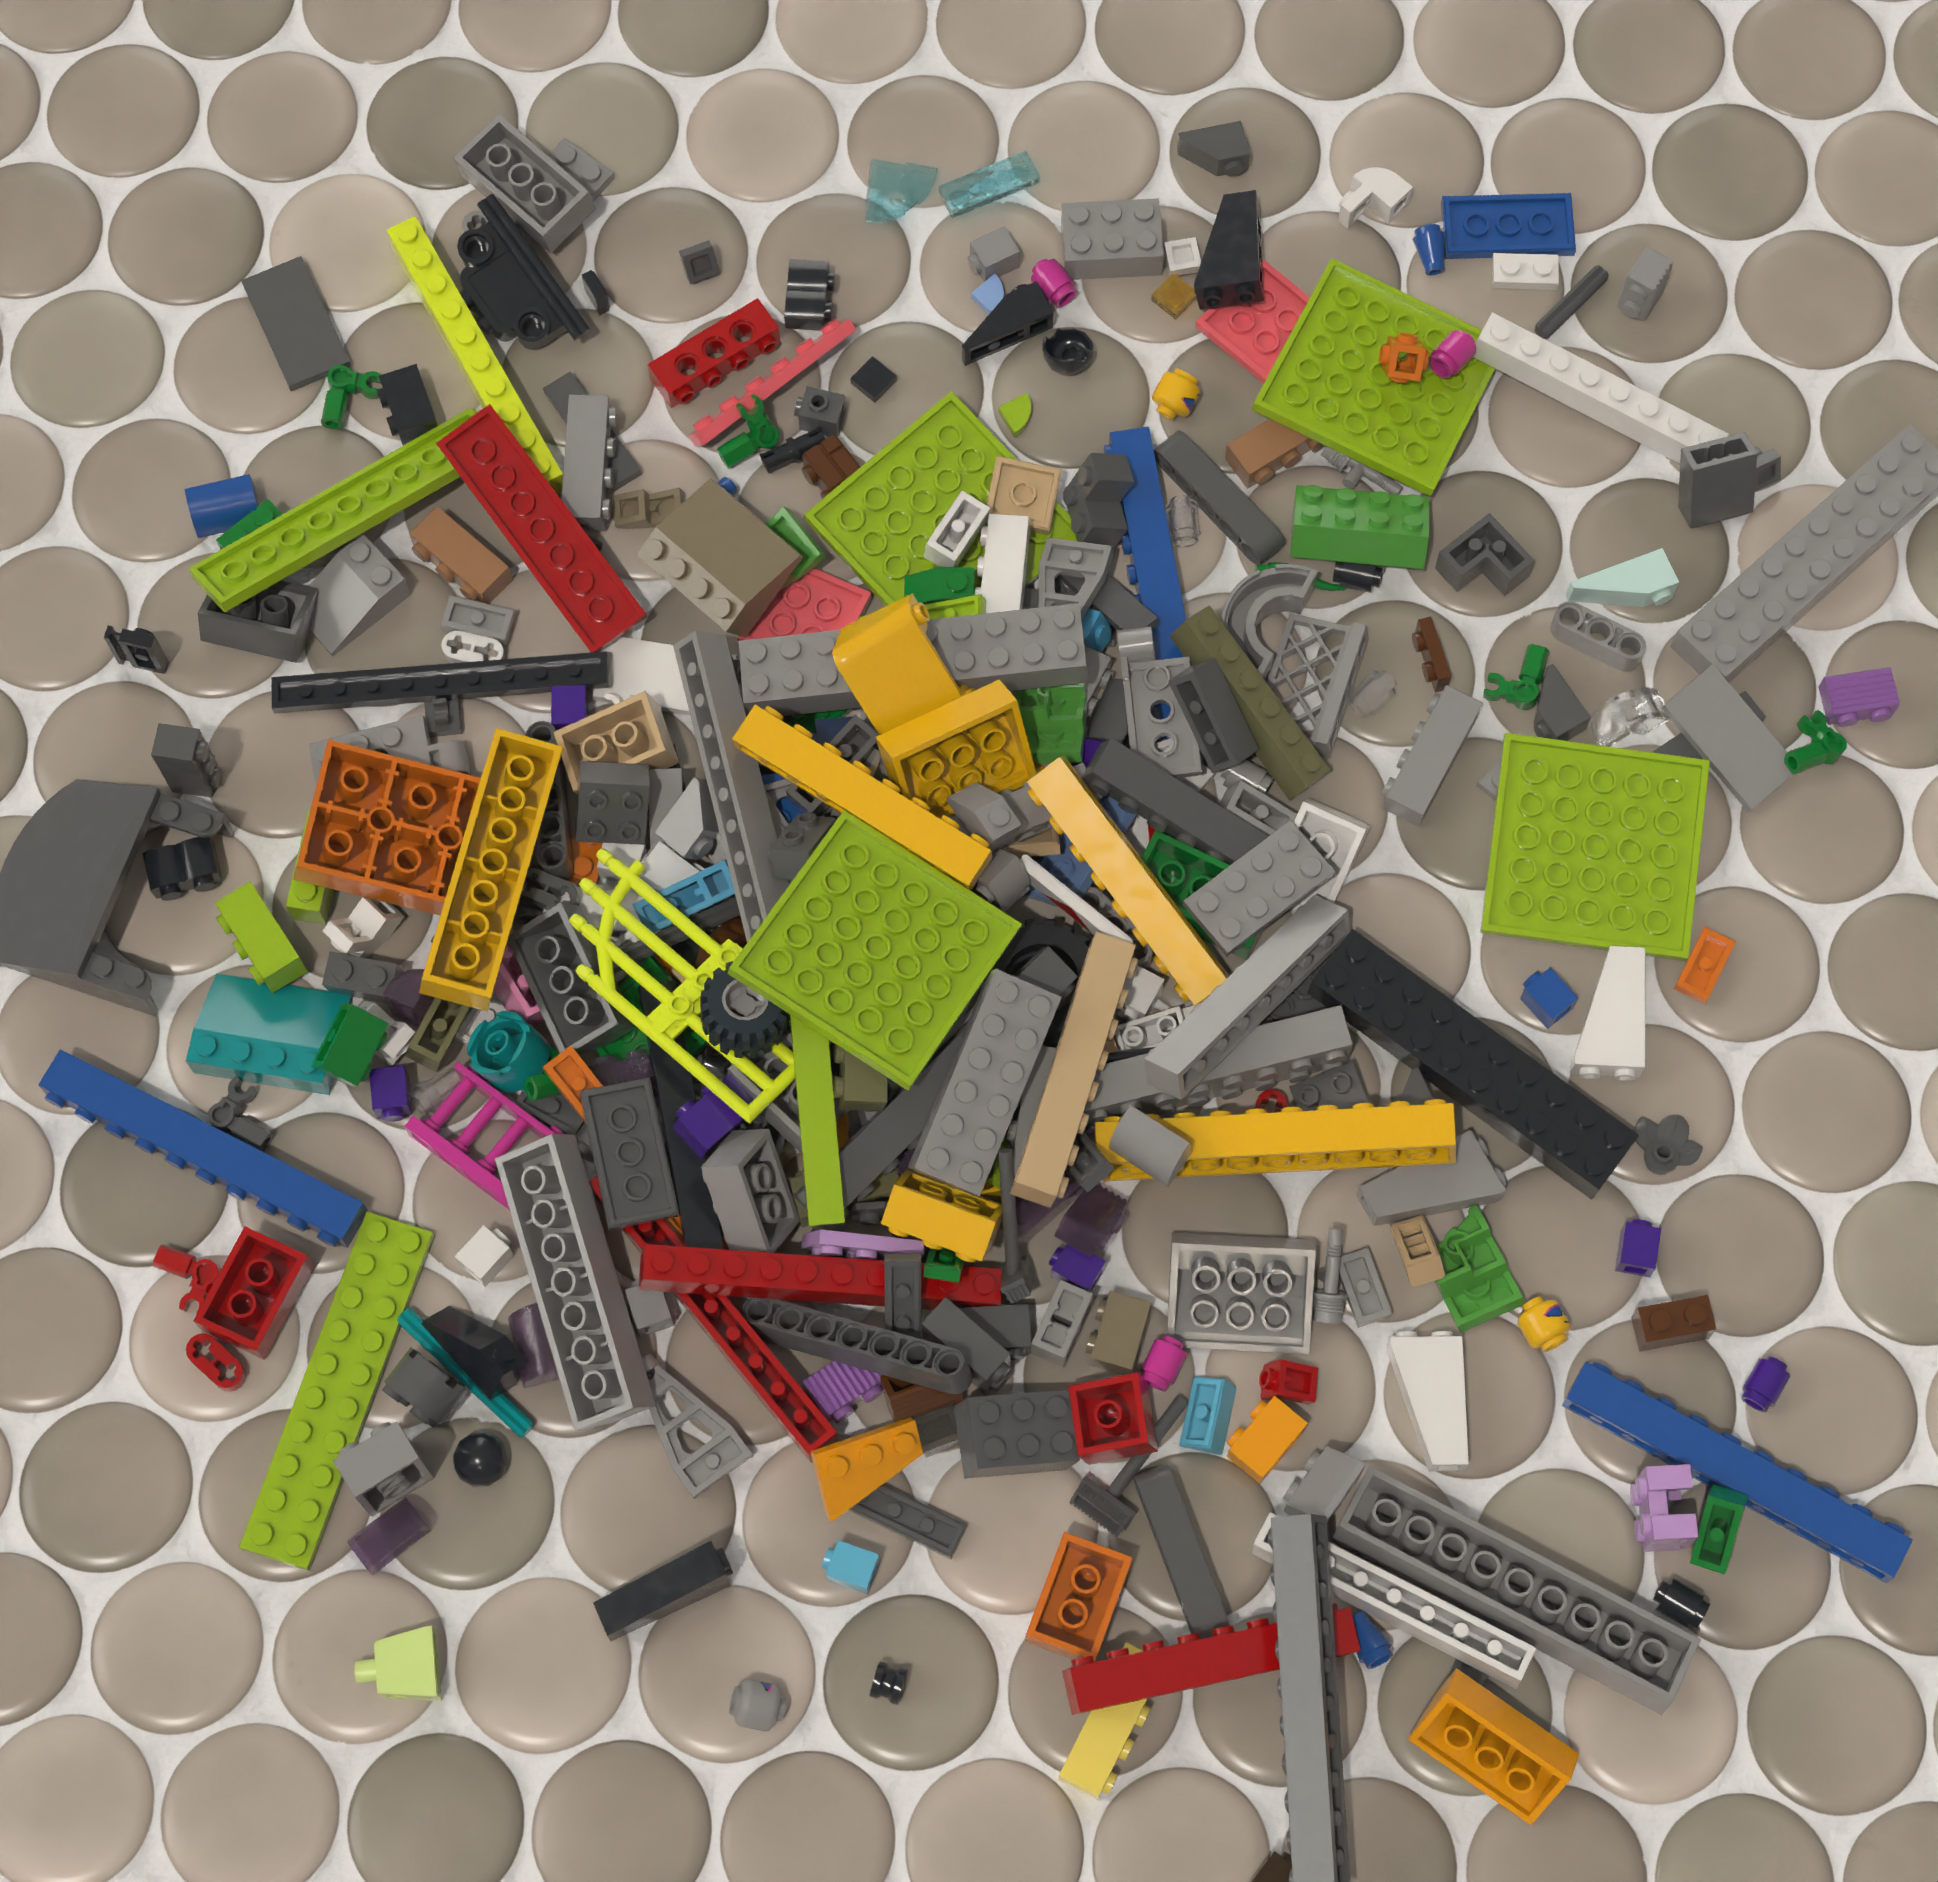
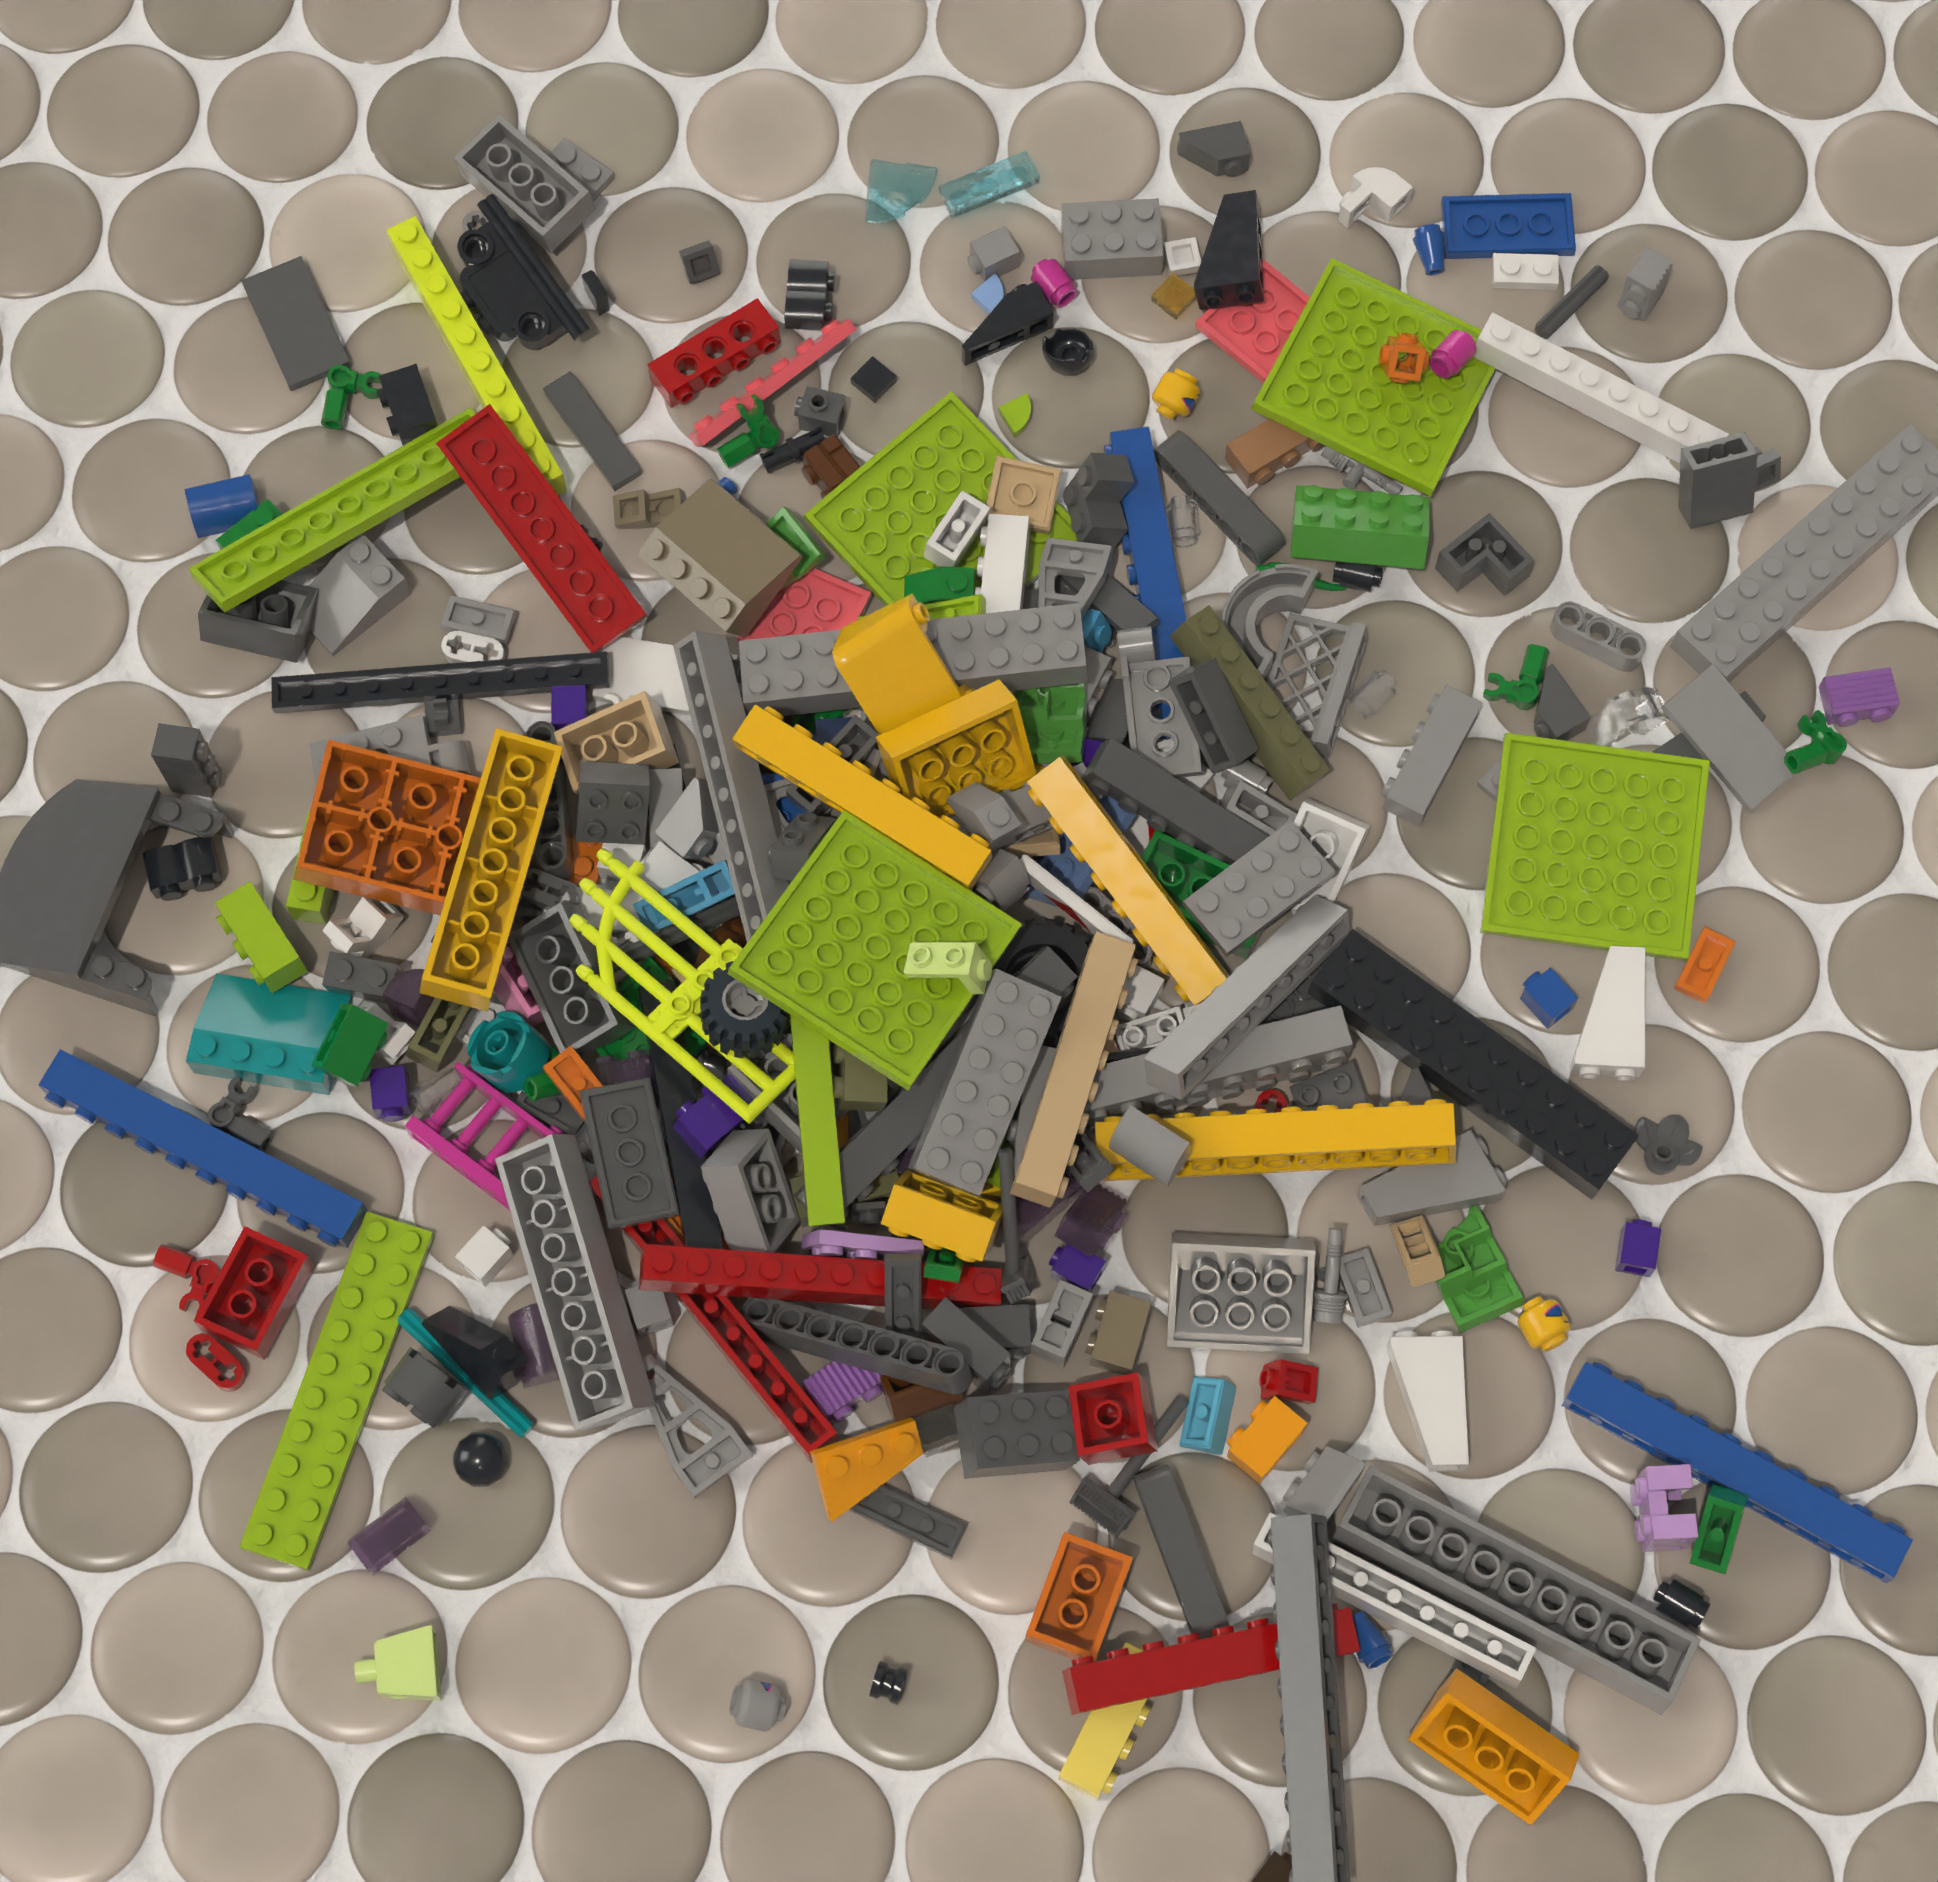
(138, 647): black plate -> none
(382, 1468): light grey brick -> none
(460, 557): medium nougat brick -> none
(587, 459): light grey brick -> none
(664, 1590): black slope -> none
(851, 1566): medium azure brick -> none
(950, 960): none -> yellowish green bracket
(1163, 1363): dark pink brick -> none
(1435, 666): reddish brown plate -> none
(1630, 583): light aqua slope -> none
(1673, 1323): reddish brown brick -> none
(1765, 1383): dark purple brick -> none

